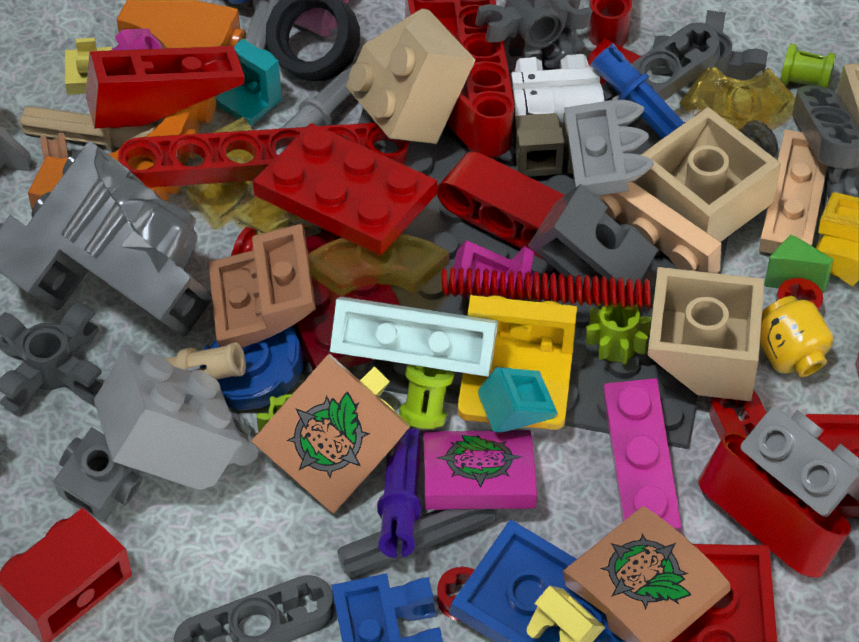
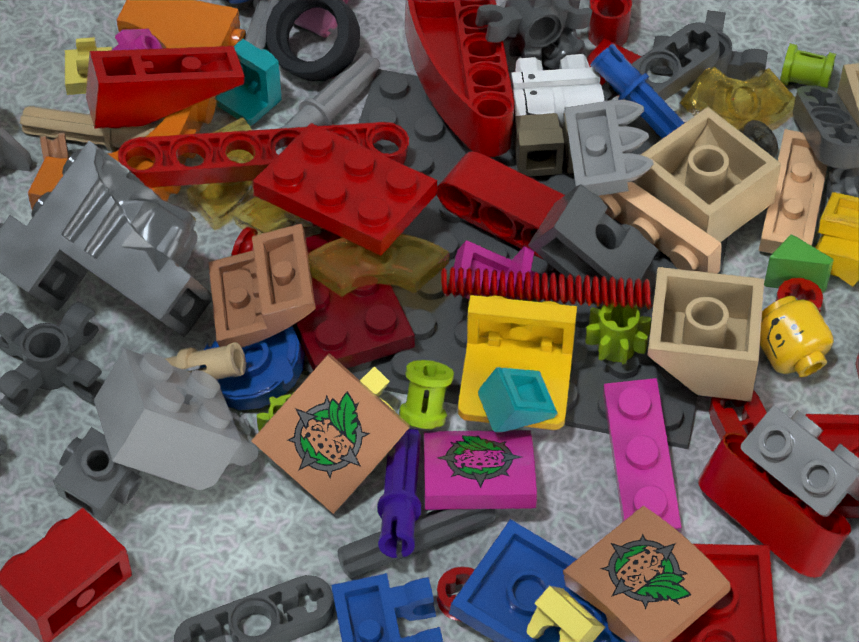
(411, 77): tan slope -> none
(413, 336): light aqua plate -> none

